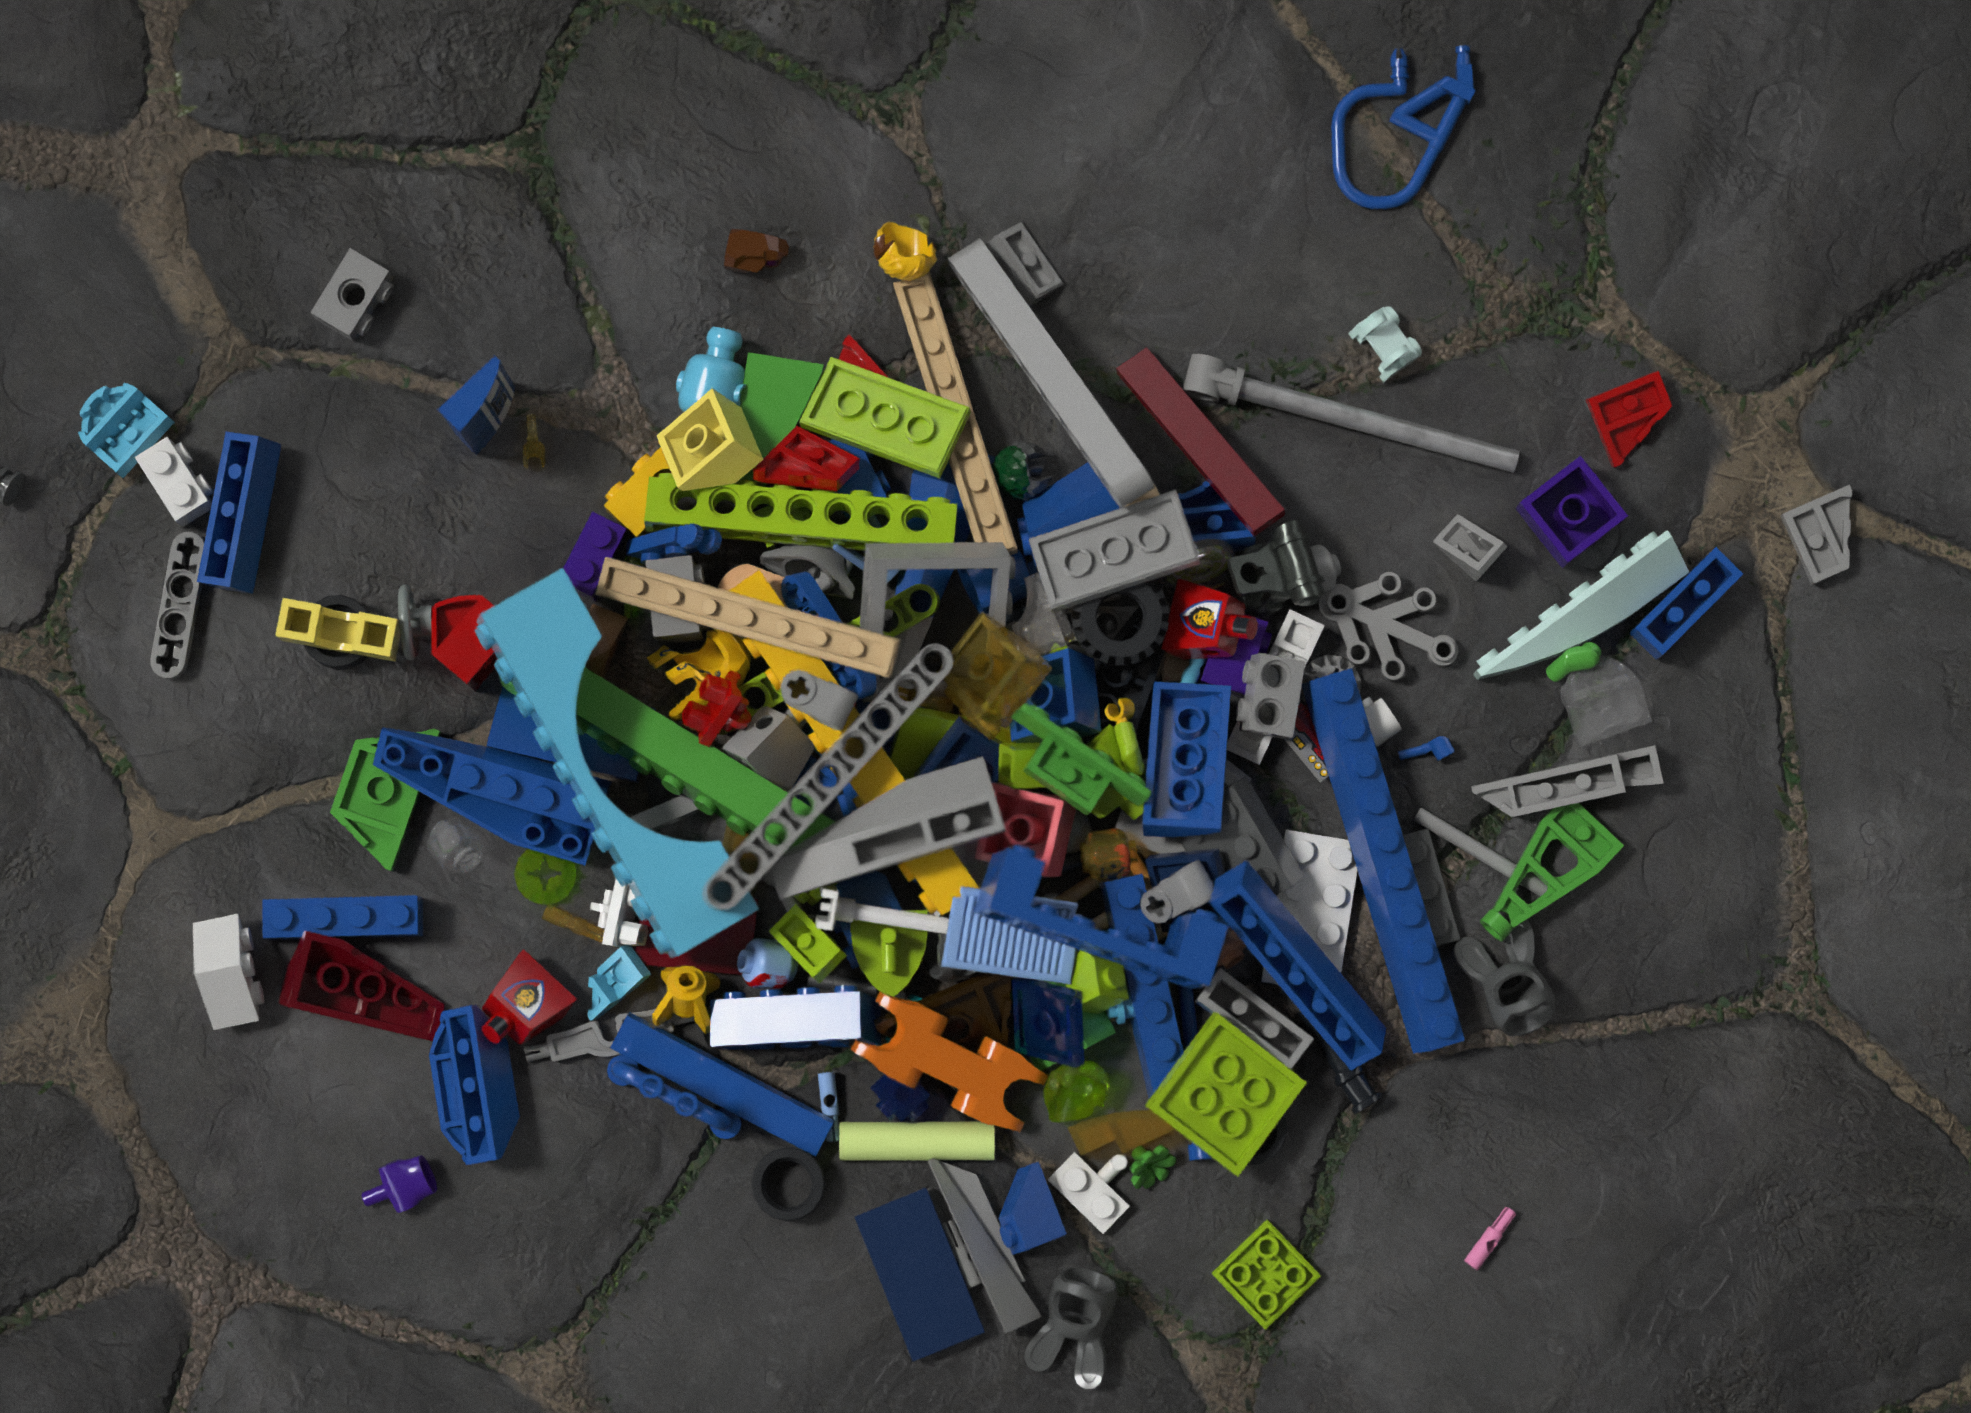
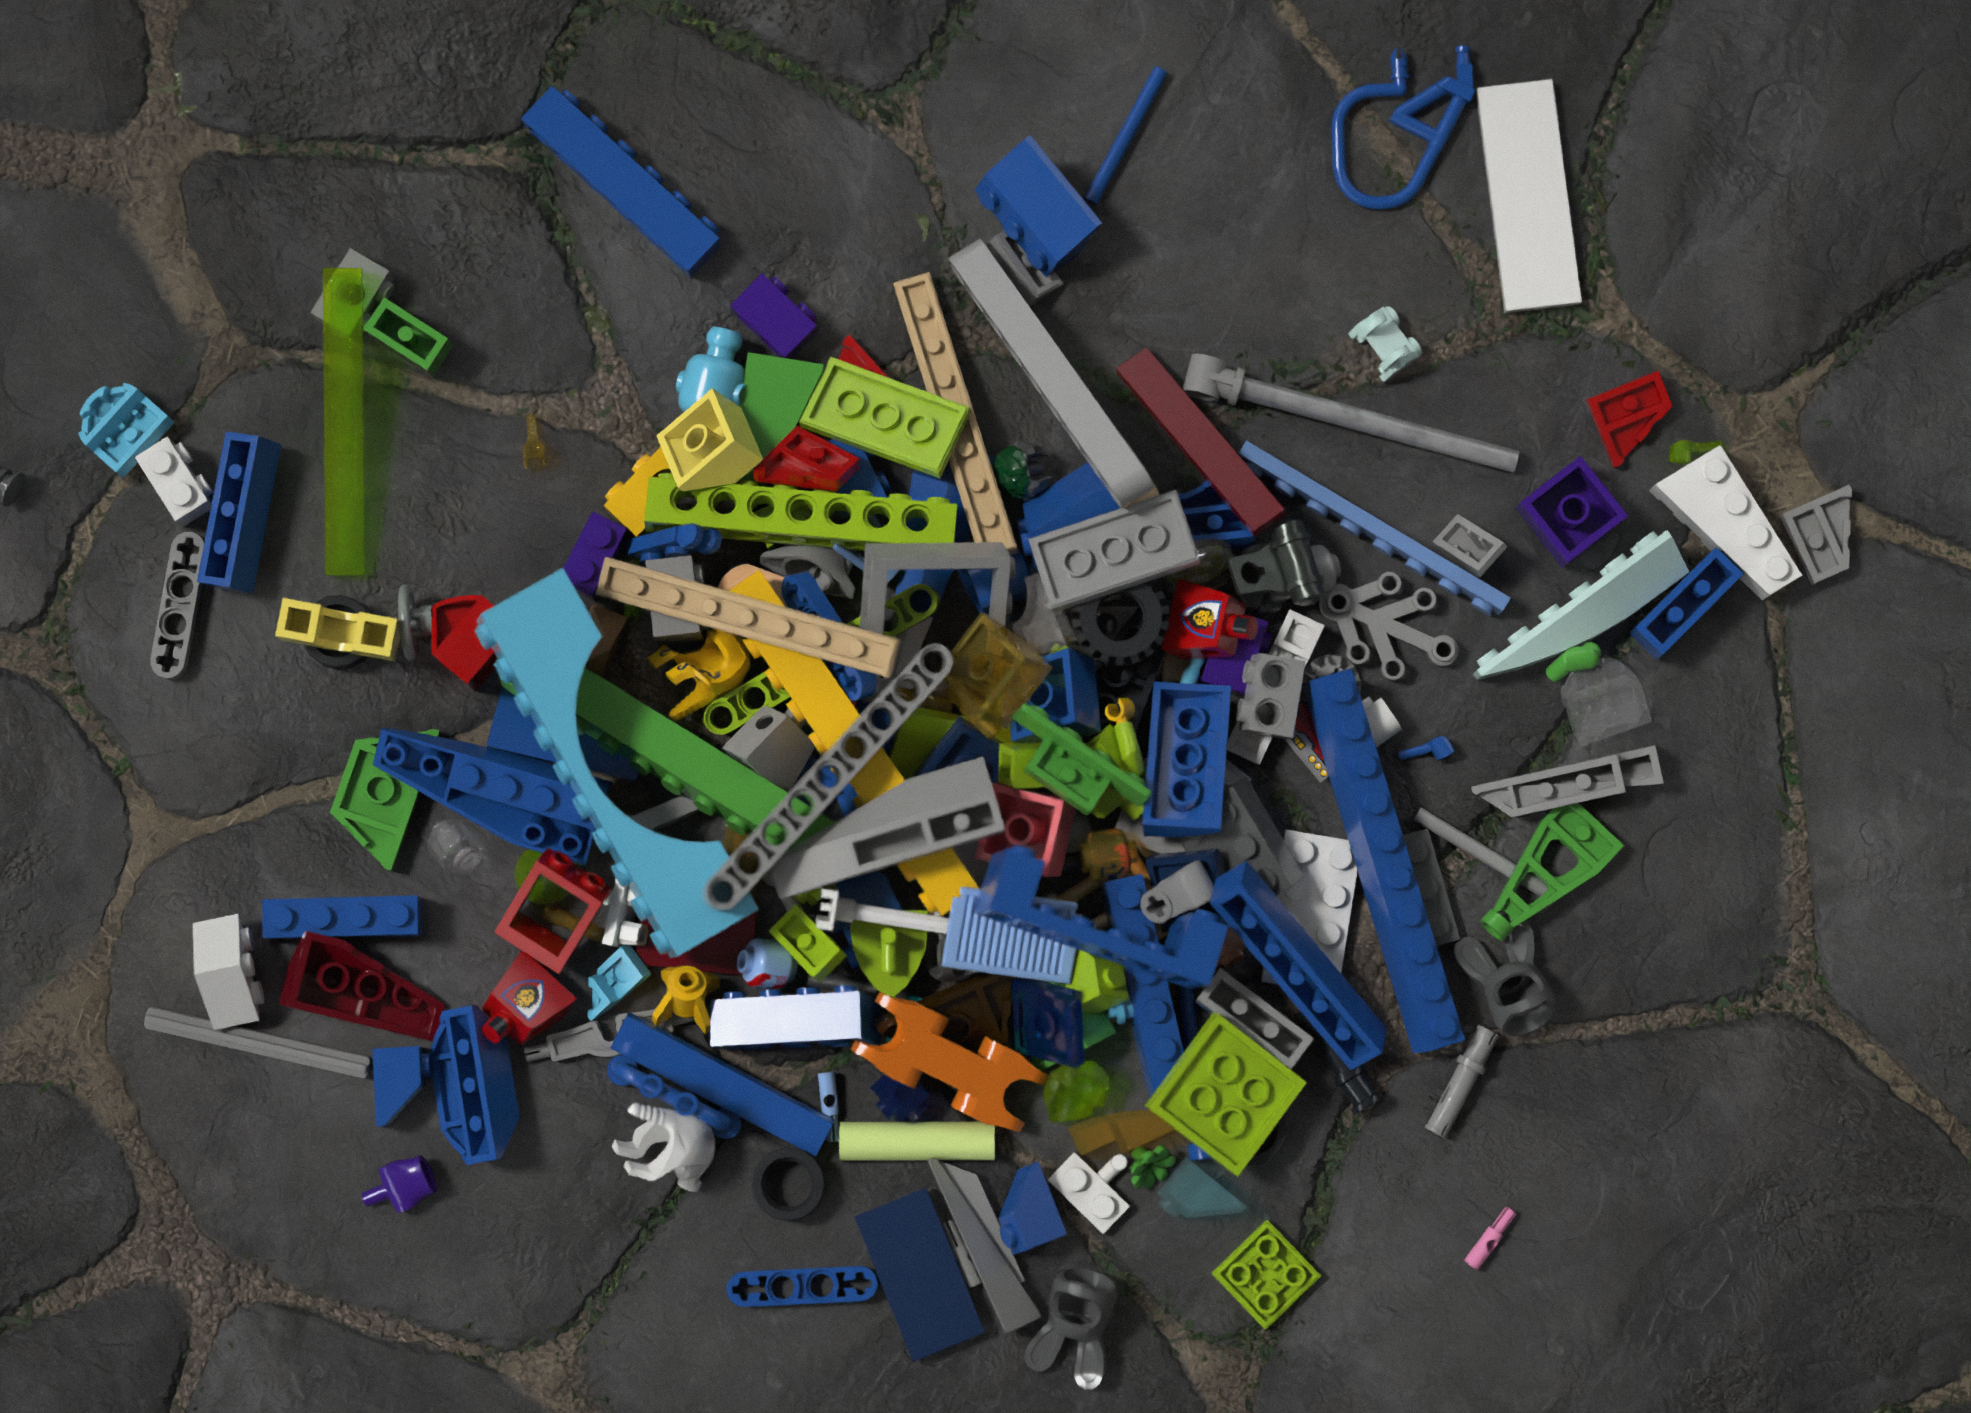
(258, 1042): none -> light grey axle
(344, 421): none -> clear neon green plate
(397, 1079): none -> blue slope
(408, 337): none -> bright green brick
(480, 405): blue slope -> none
(536, 939): none -> red window
(622, 181): none -> blue brick
(688, 1147): none -> white piece
(723, 711): red hips -> none
(753, 251): reddish brown rock -> none
(775, 317): none -> dark purple brick
(802, 1291): none -> blue beam
(825, 701): light grey piece -> none
(903, 251): yellow hair -> none
(1038, 207): none -> blue slope
(1125, 135): none -> blue bar
(1195, 1194): none -> clear light blue slope
(1385, 538): none -> medium blue plate
(1462, 1081): none -> light grey pin
(1528, 196): none -> white tile
(1681, 450): none -> clear neon green hand
(1724, 515): none -> white wedge

